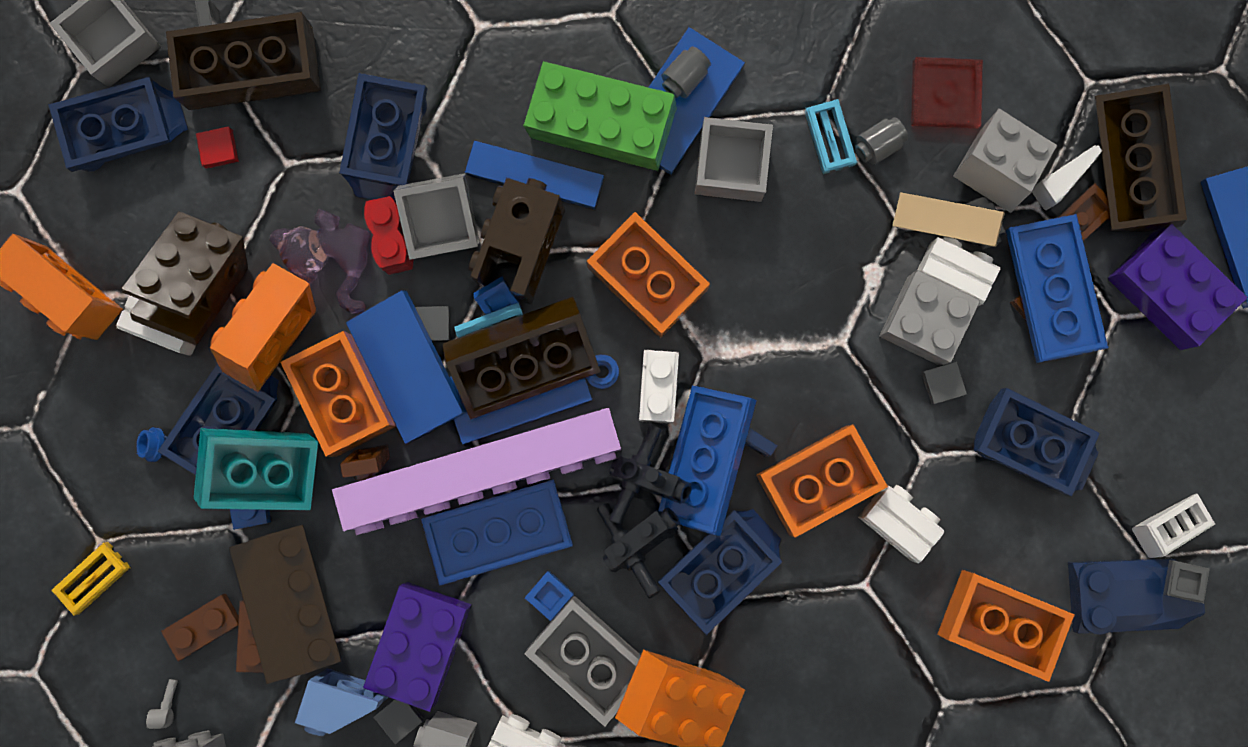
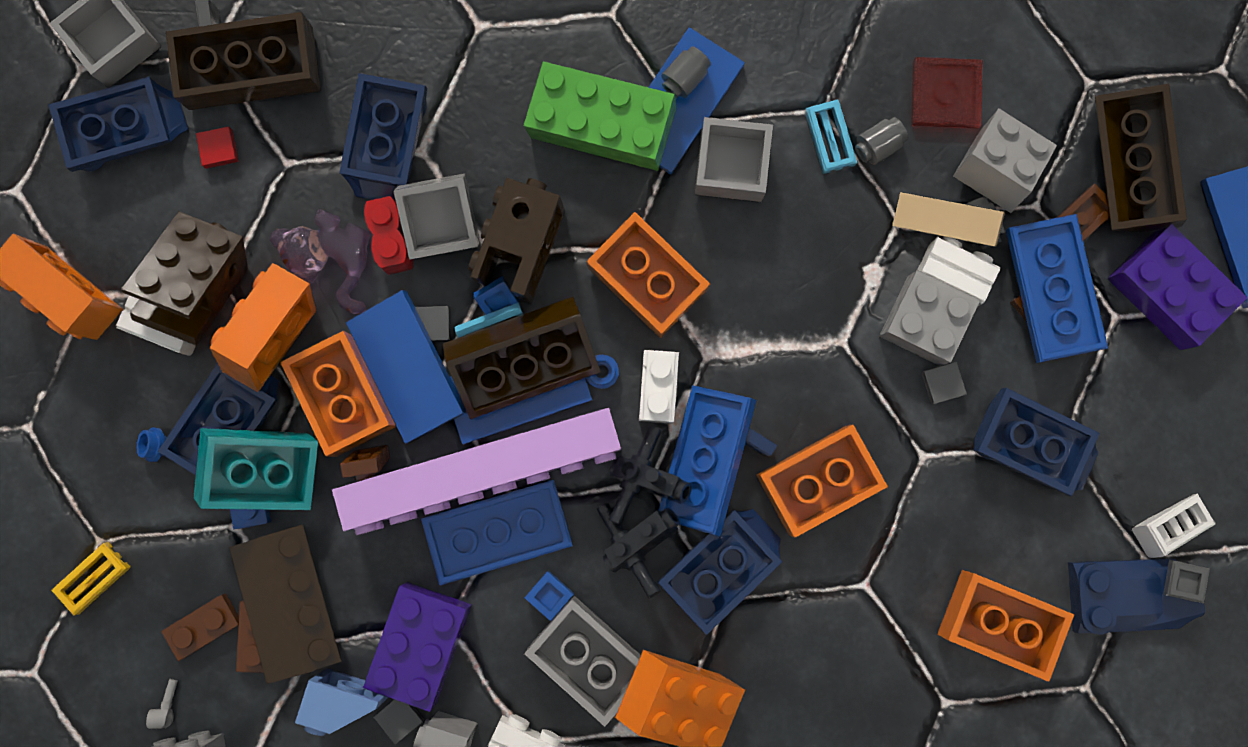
(571, 183): blue tile -> none
(901, 523): white brick -> none
(1057, 185): white slope -> none

